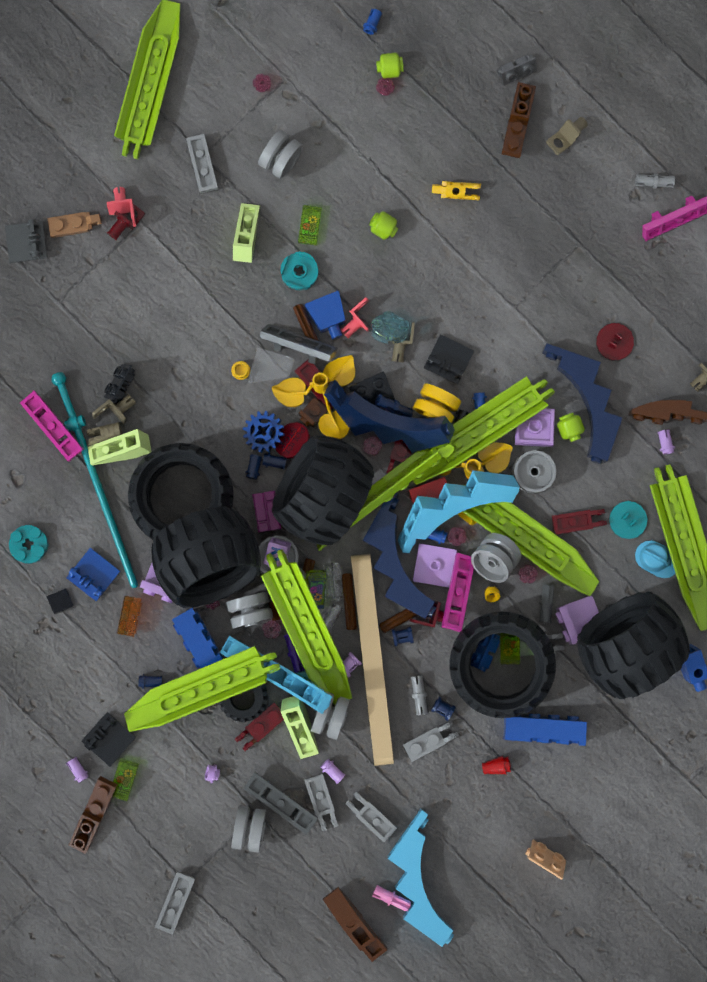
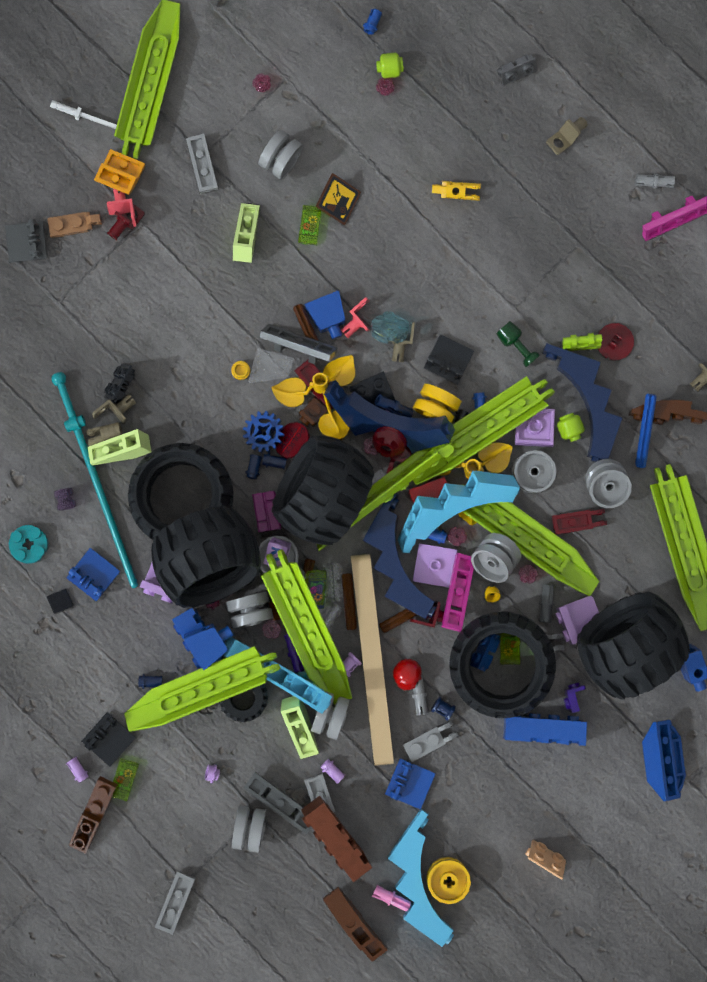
(51, 426): dark pink hinge -> none
(65, 494): none -> clear purple wheel
(78, 113): none -> white sword
(119, 172): none -> light orange slope
(128, 617): clear orange hinge -> none
(208, 643): none -> blue torso
(262, 725): dark red hinge -> none
(294, 261): teal plate -> none
(336, 838): none -> copper wedge
(338, 199): none -> piece
(372, 818): light grey hinge -> none
(383, 225): lime head -> none
(389, 437): none -> dark red piece
(402, 636): dark blue bush -> none
(407, 674): none -> red hair
(410, 783): none -> blue hinge
(456, 888): none -> yellow wheel
(498, 765): red cone -> none
(510, 335): none -> dark green piece
(518, 120): reddish brown slope -> none
(571, 701): none -> dark purple bracket
(578, 343): none -> lime plate
(608, 483): none -> light grey wheel
(628, 520): teal piece -> none
(645, 432): none -> blue axle
(655, 559): medium azure piece -> none
(664, 760): none -> blue wedge
(666, 442): lavender pin -> none

